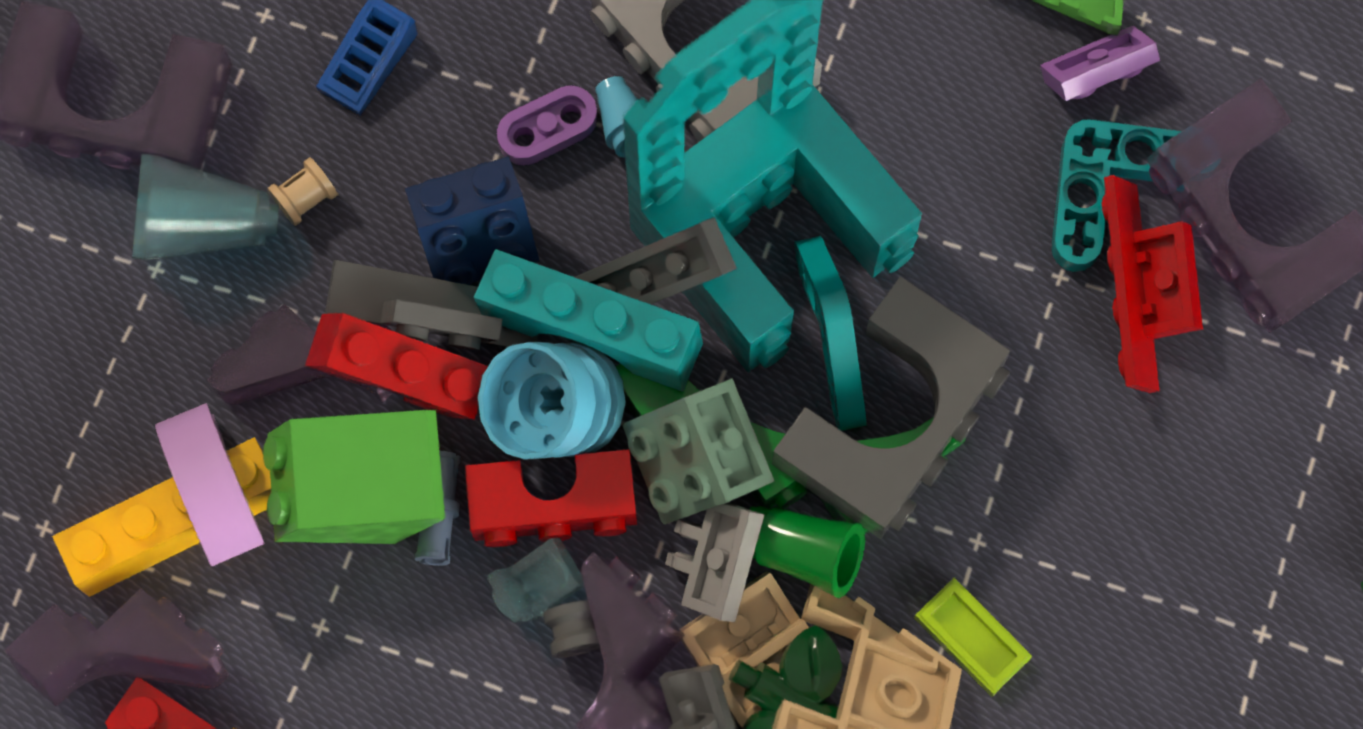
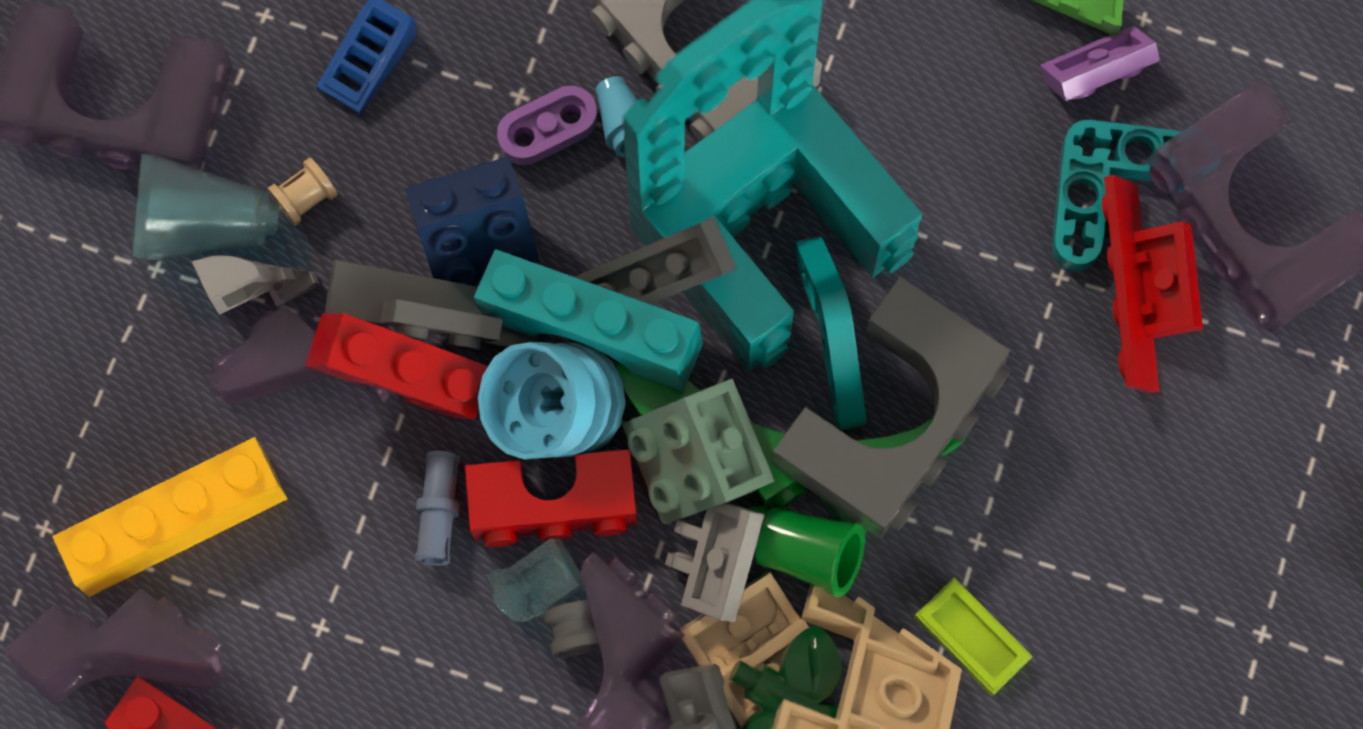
(208, 484): lavender arch -> none
(236, 280): none -> light grey slope
(354, 478): bright green slope -> none

